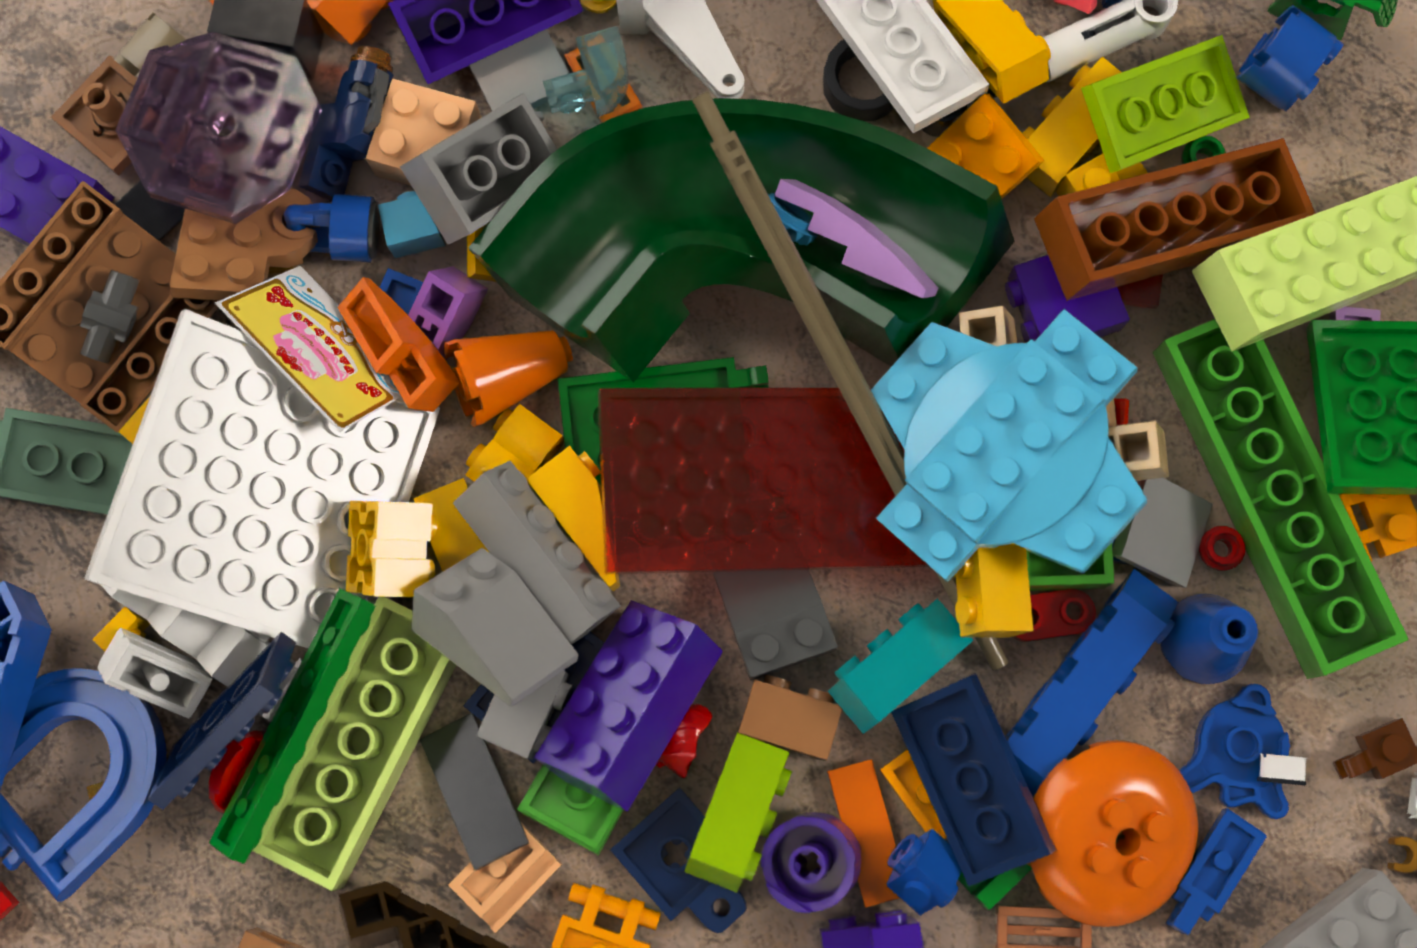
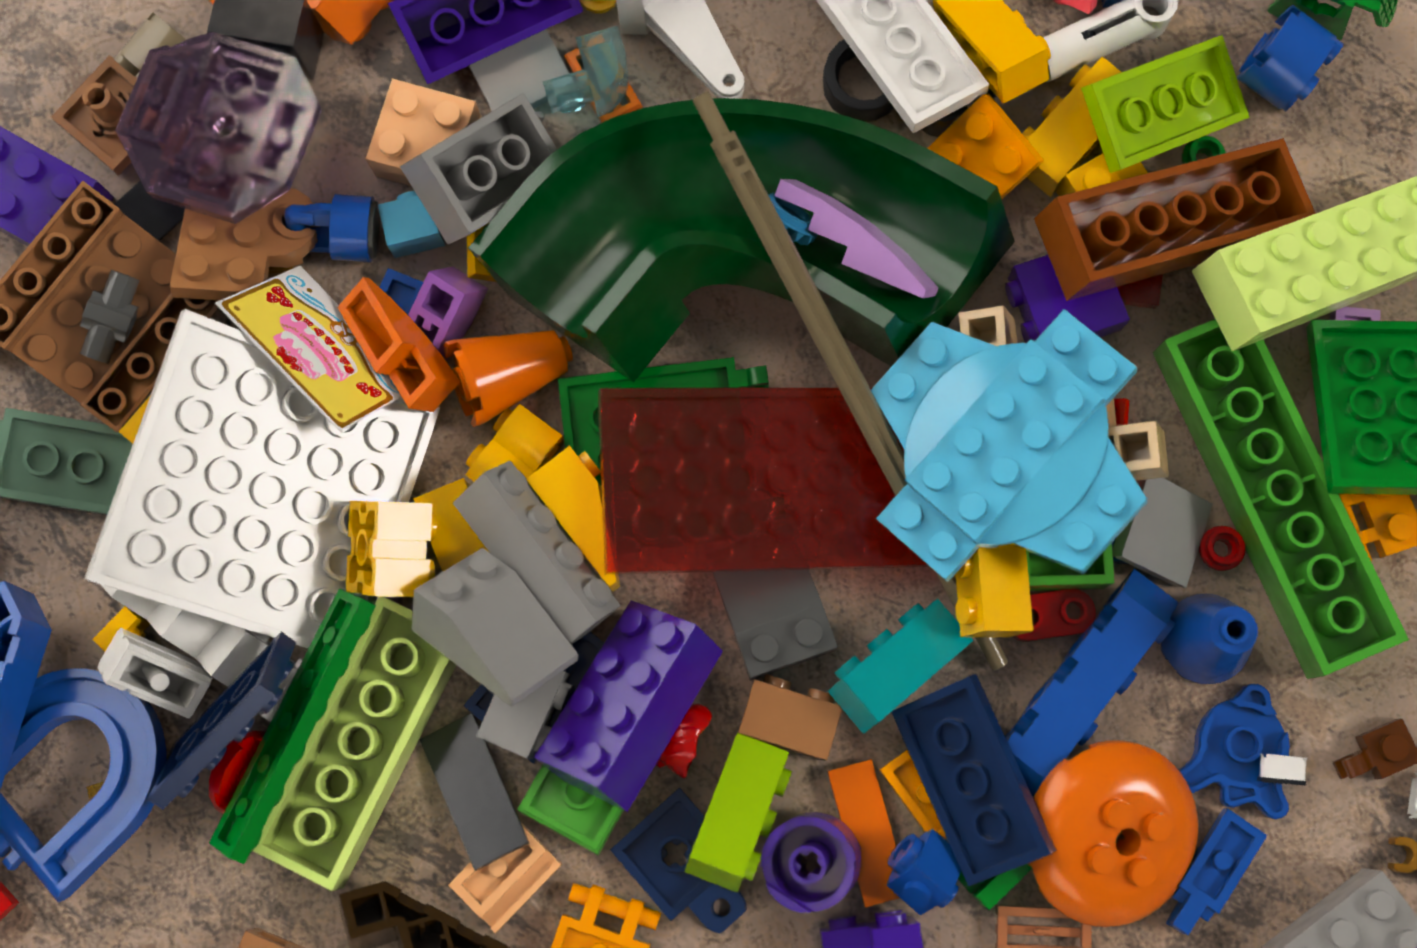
(348, 124): dark blue plate -> none

